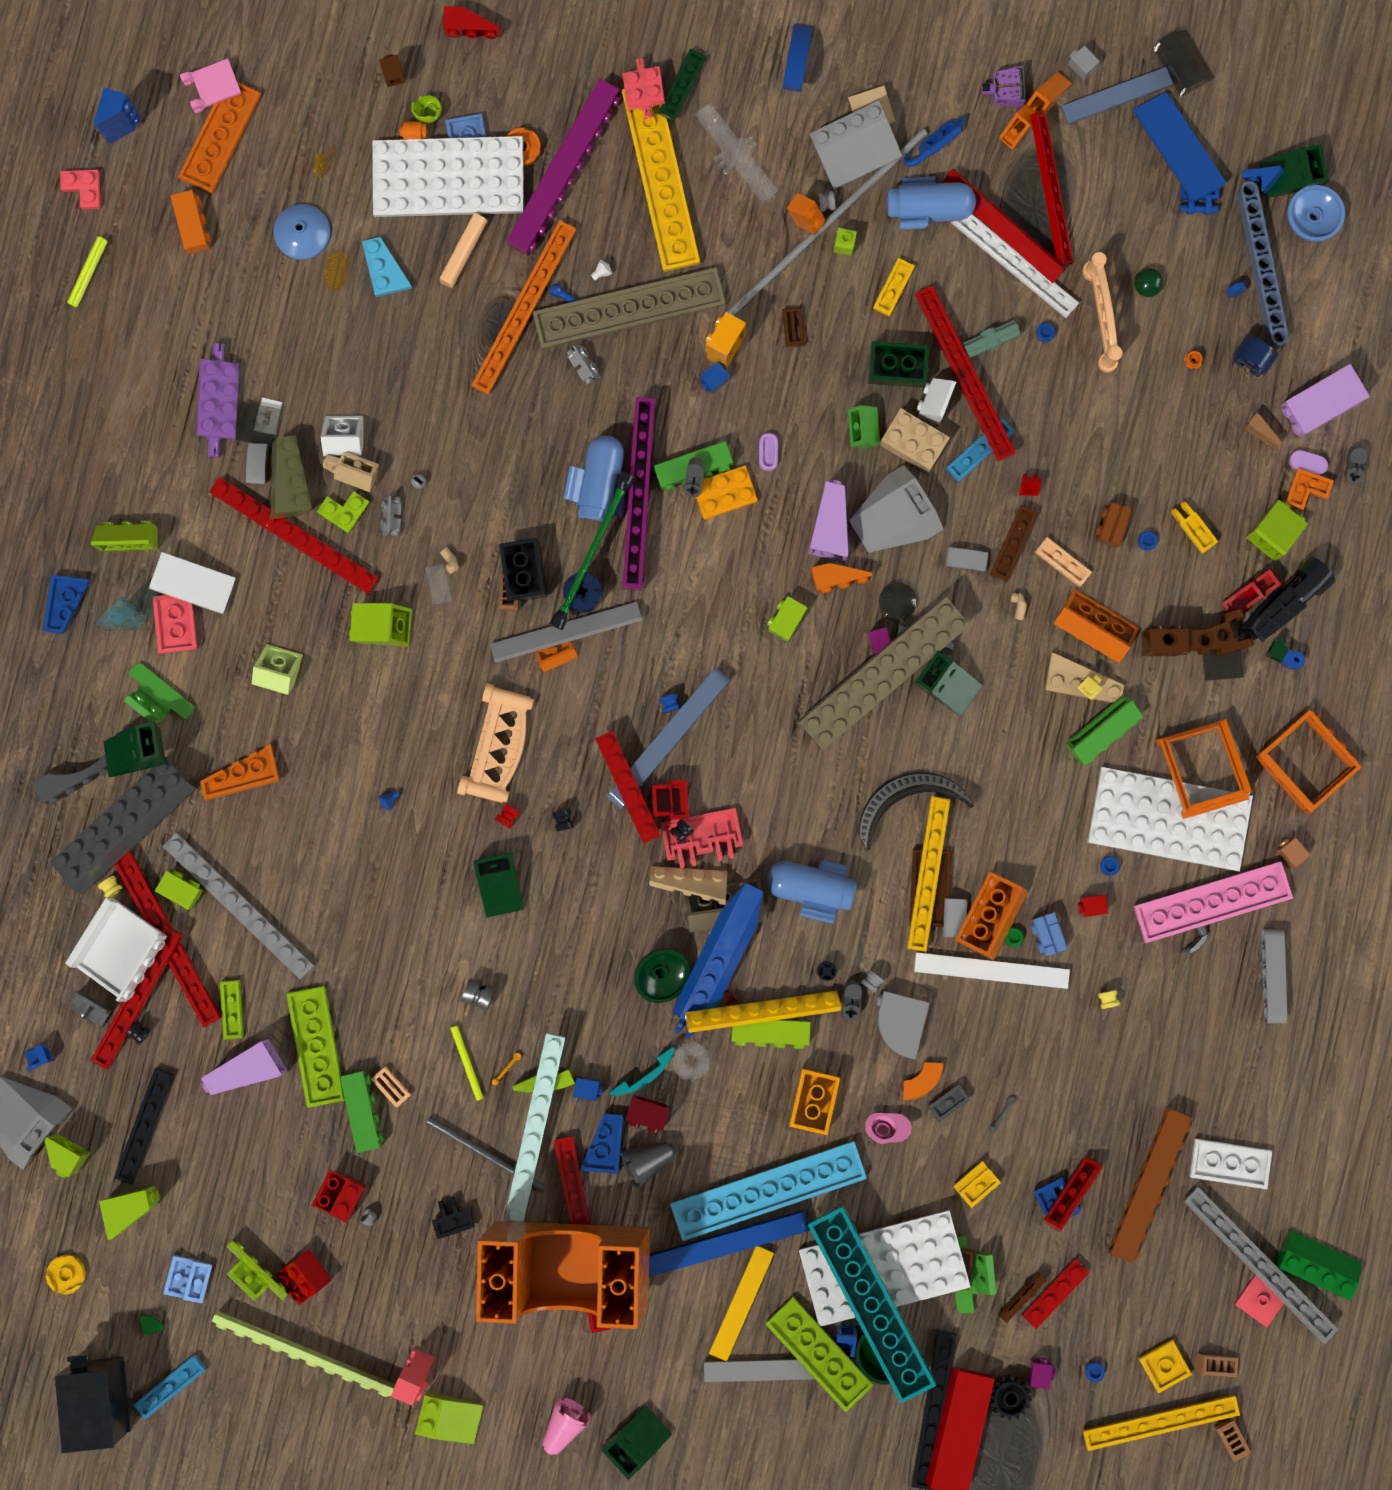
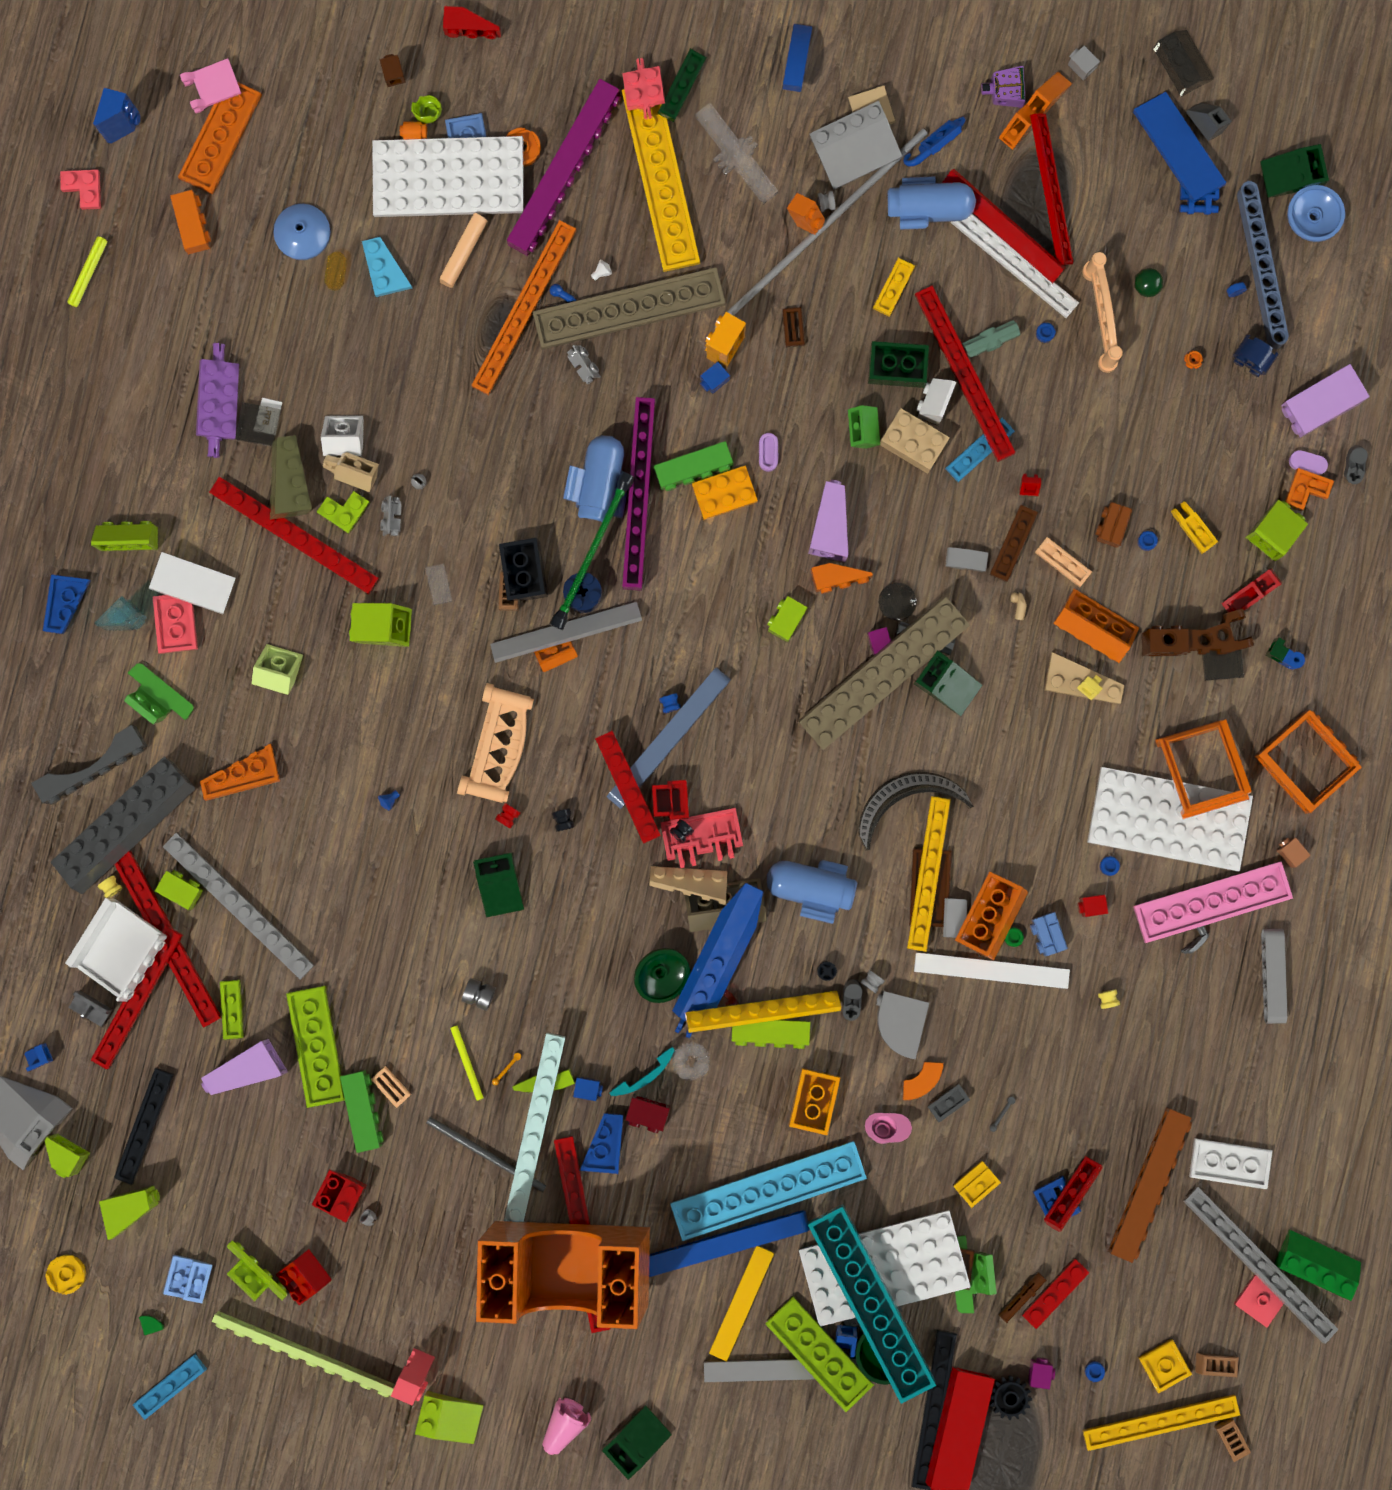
(92, 1403): black piece -> none
(134, 750): dark green slope -> none
(138, 1032): black wheel -> none
(256, 463): light grey slope -> none
(319, 165): clear yellow tile -> none
(451, 560): tan arm -> none
(453, 1222): black hinge -> none
(646, 1161): dark grey cone -> none
(696, 469): dark grey piece -> none
(844, 242): lime brick -> none
(896, 514): light grey wedge -> none
(1104, 730): bright green brick -> none
(1116, 95): sand blue tile -> none
(1209, 119): none -> dark grey slope
(1261, 430): medium nougat slope -> none
(1268, 175): blue slope -> none
(1287, 602): black piece -> none

